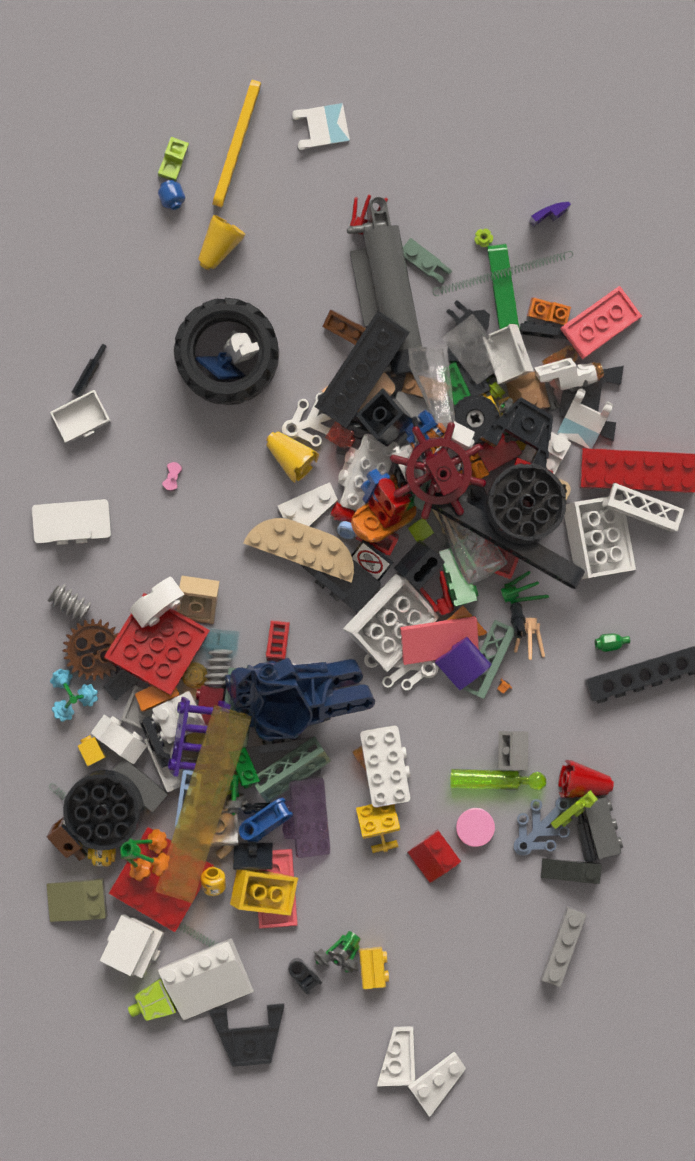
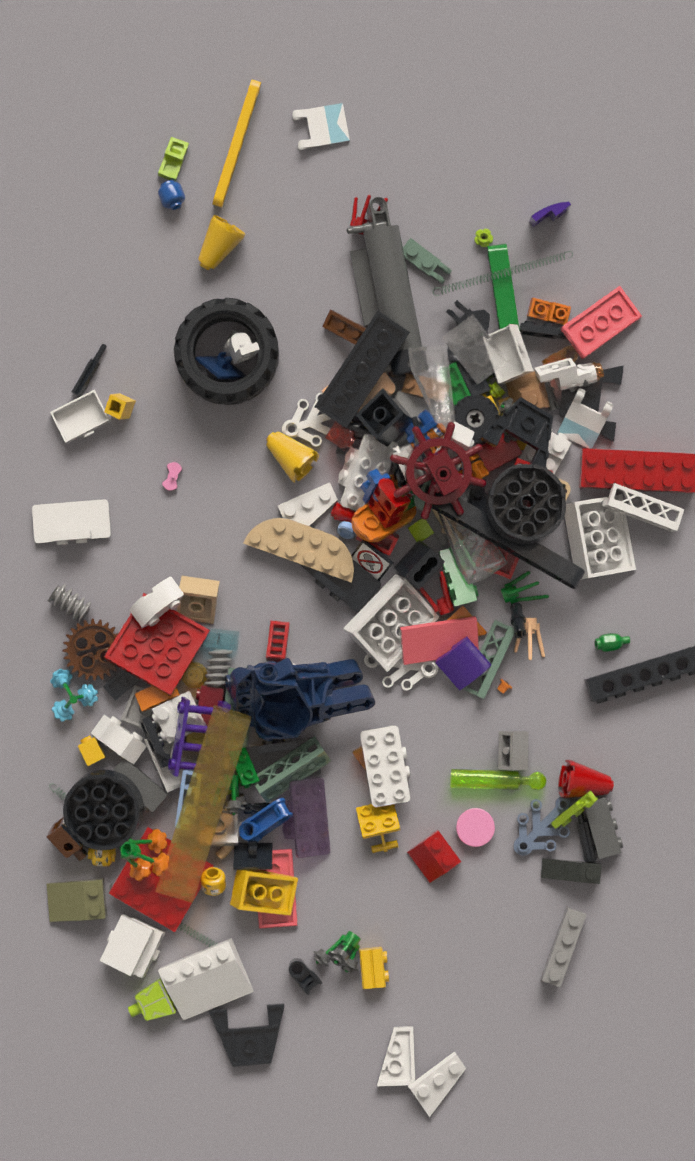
(119, 406): none -> yellow brick

